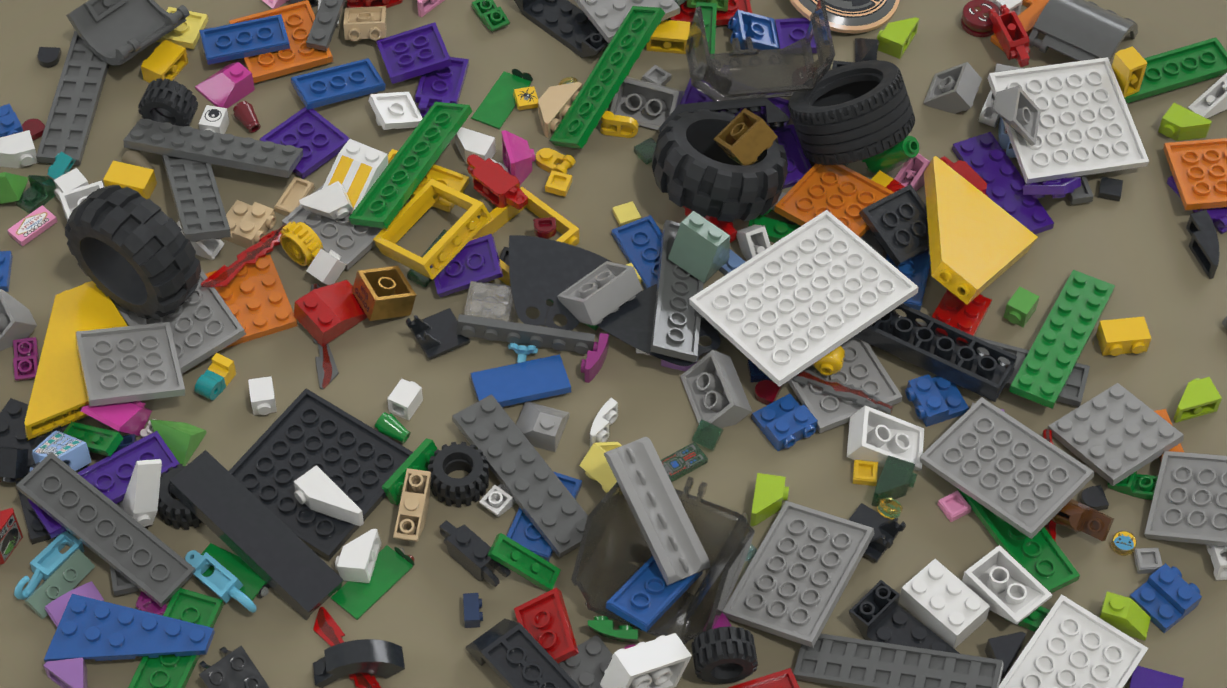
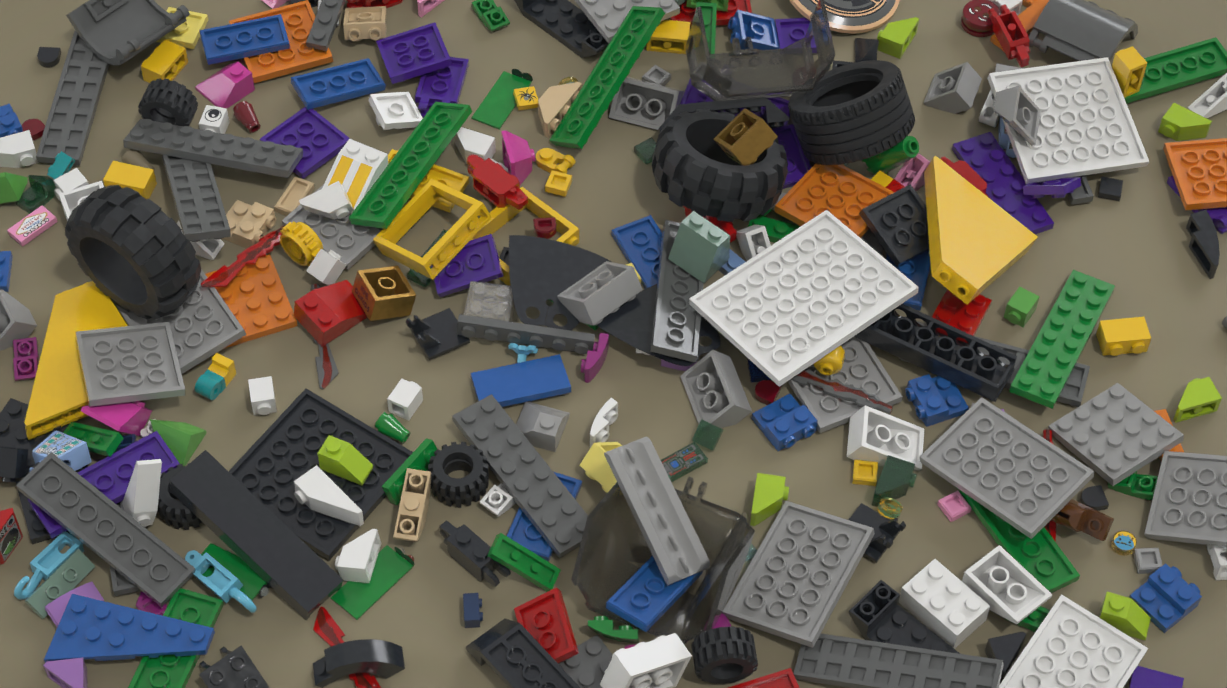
(344, 460): none -> lime slope
(625, 126): yellow plate -> none
(626, 213): light yellow tile -> none

